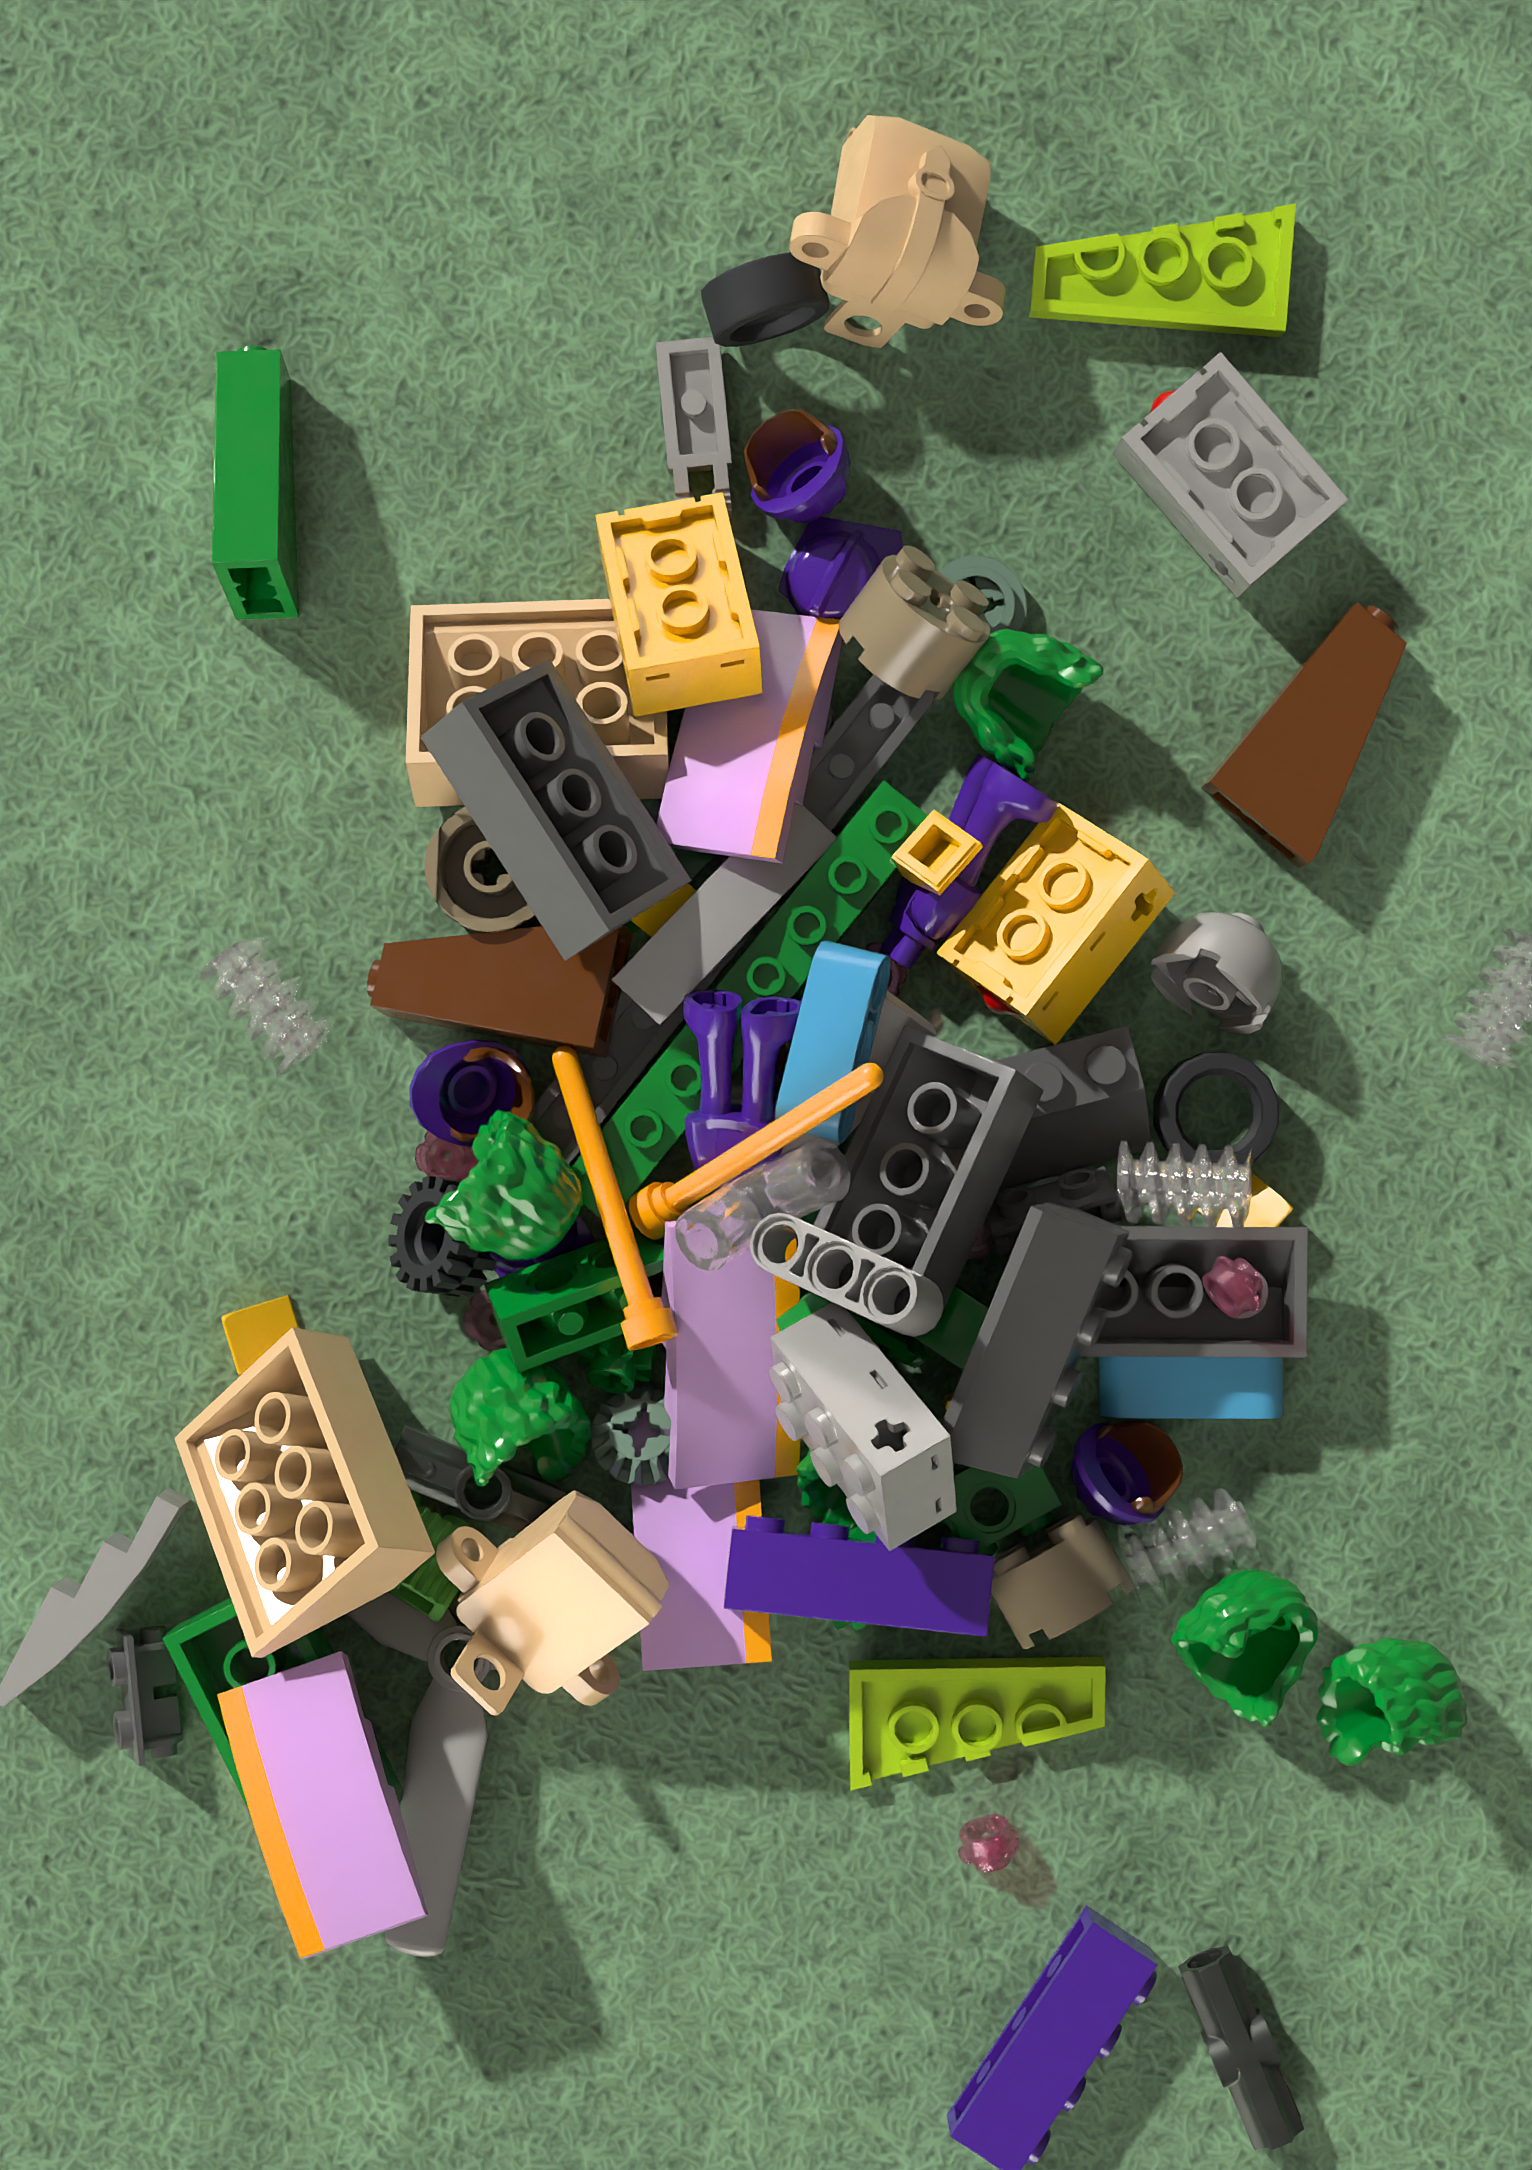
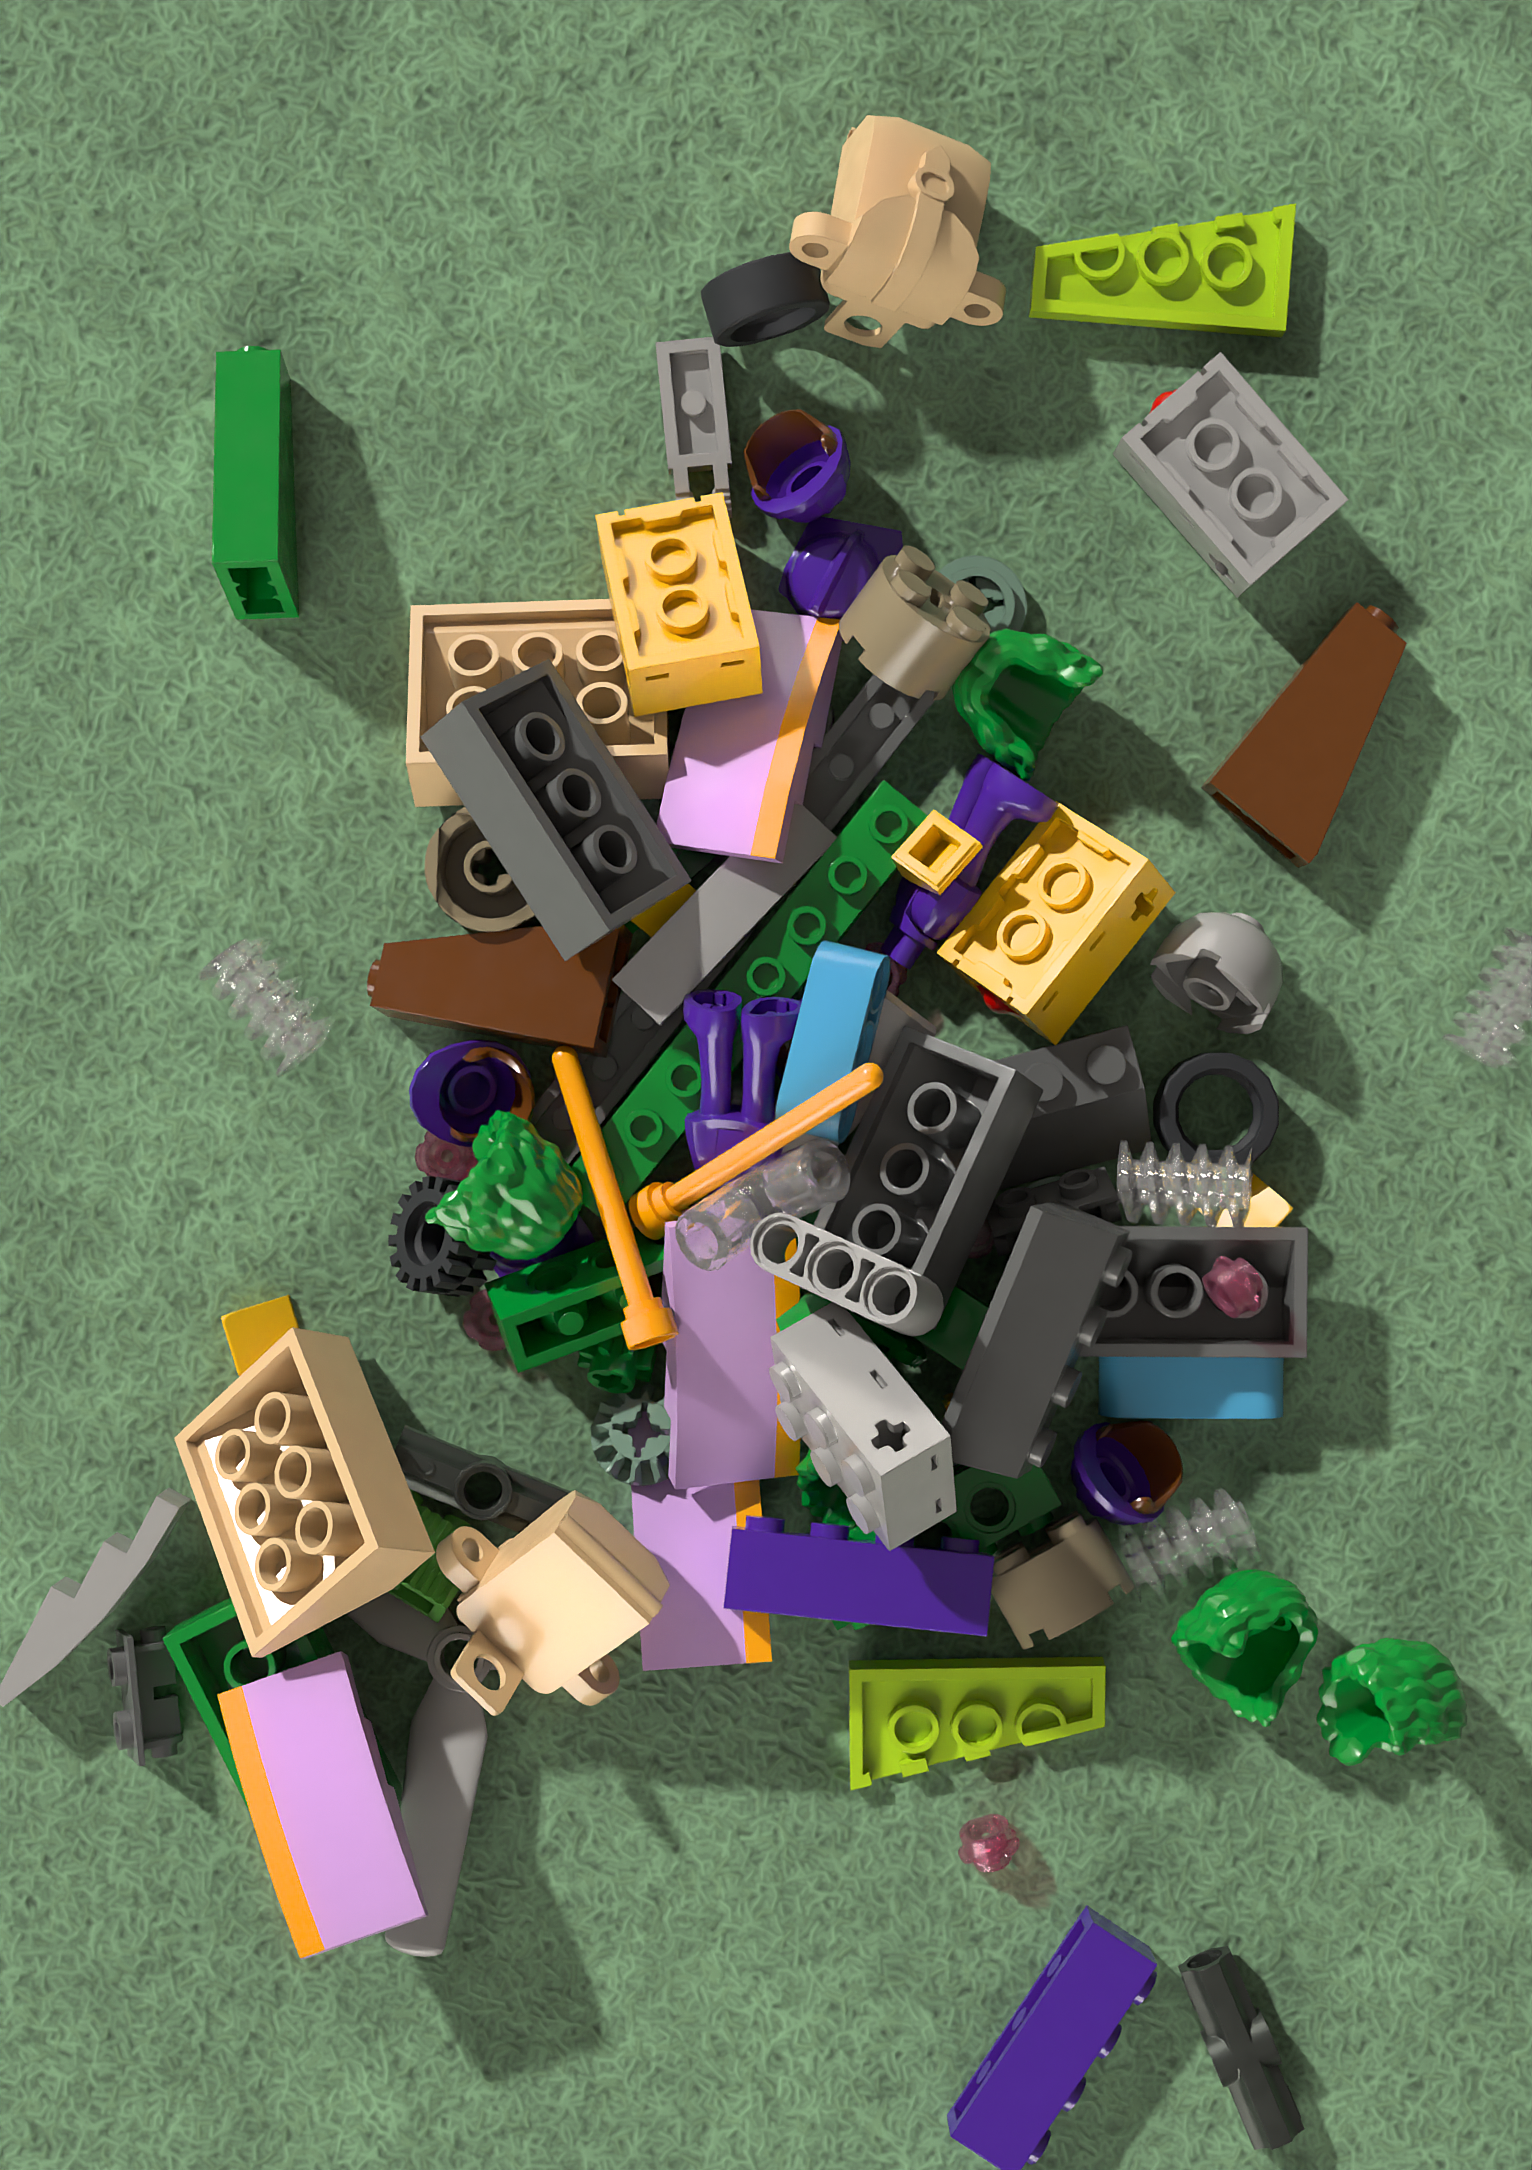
(510, 1410): green hair -> none

